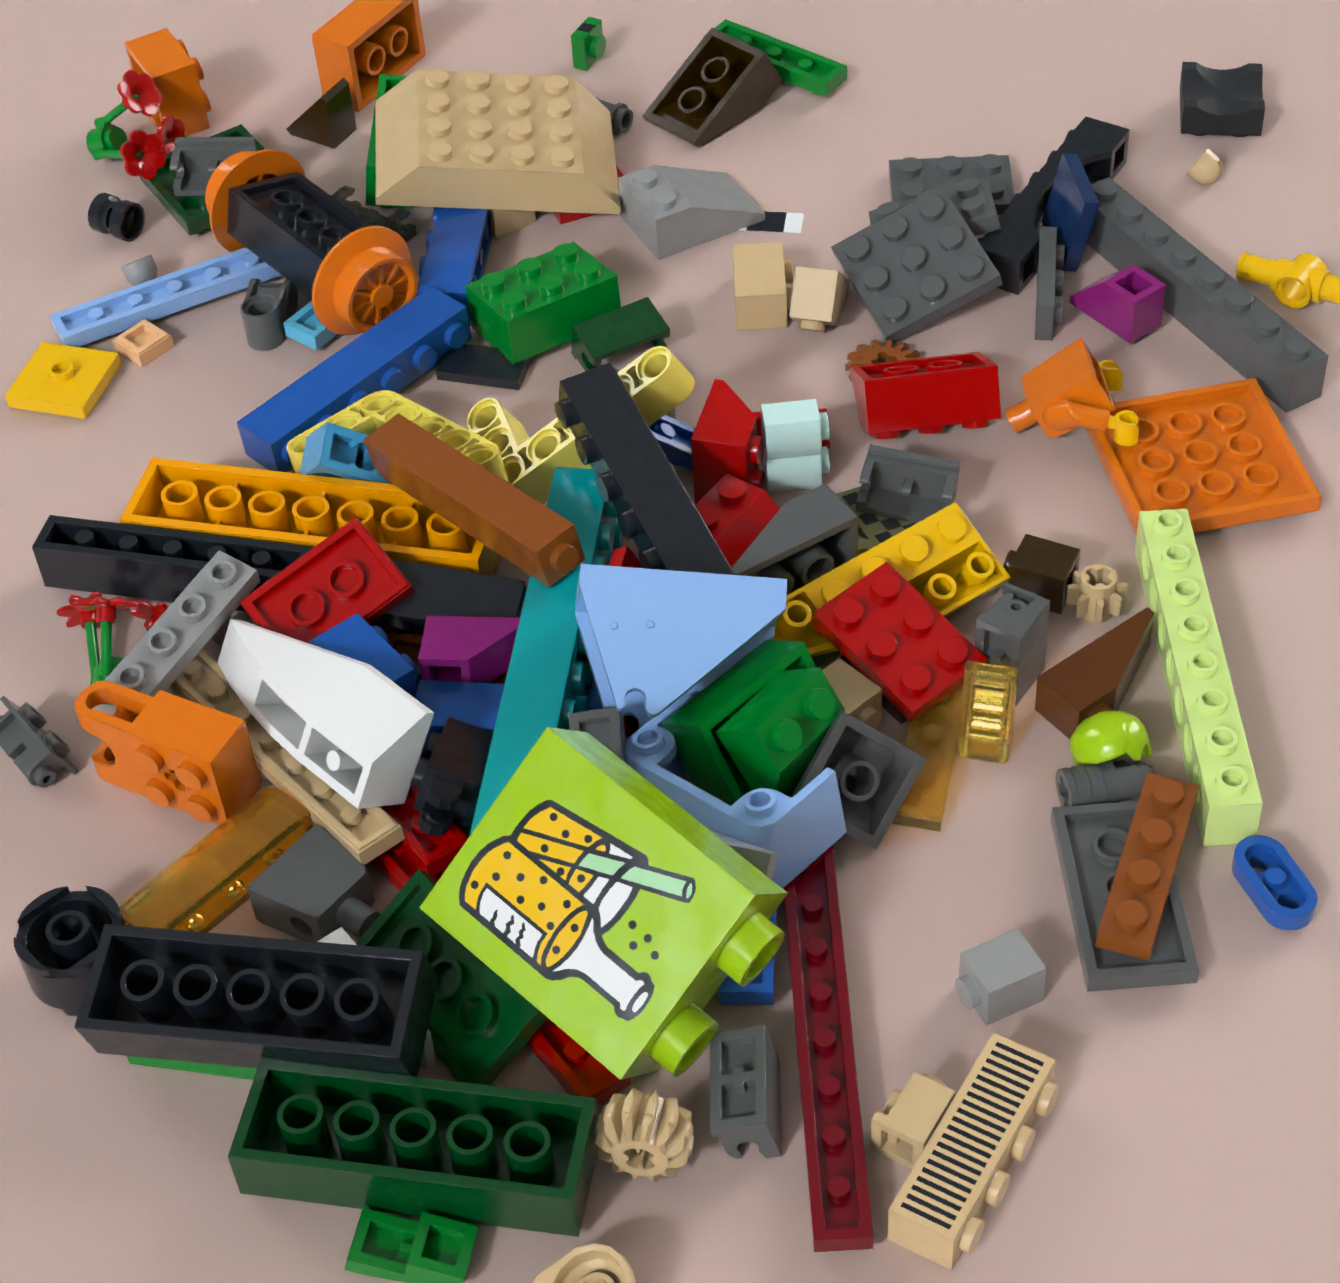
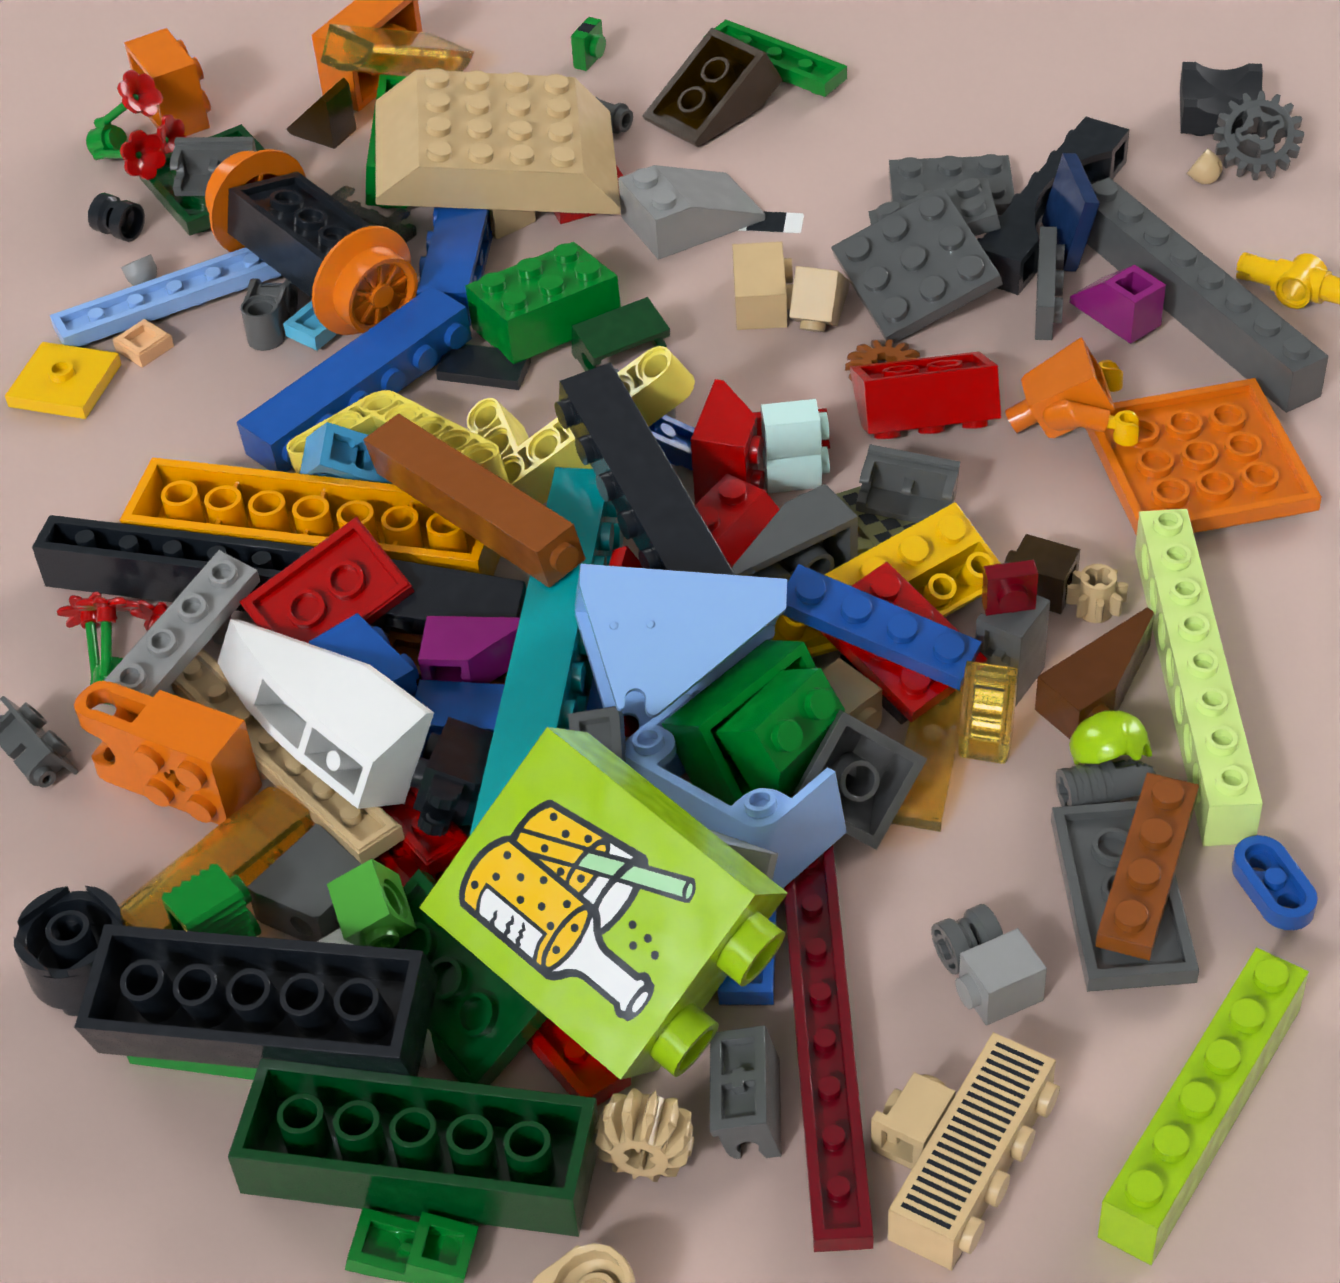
(211, 904): none -> green brick
(371, 906): none -> bright green brick
(390, 51): none -> clear yellow brick
(879, 627): none -> blue plate
(959, 935): none -> dark grey wheel
(1009, 587): none -> dark red plate
(1201, 1106): none -> lime brick
(1268, 121): none -> dark grey gear

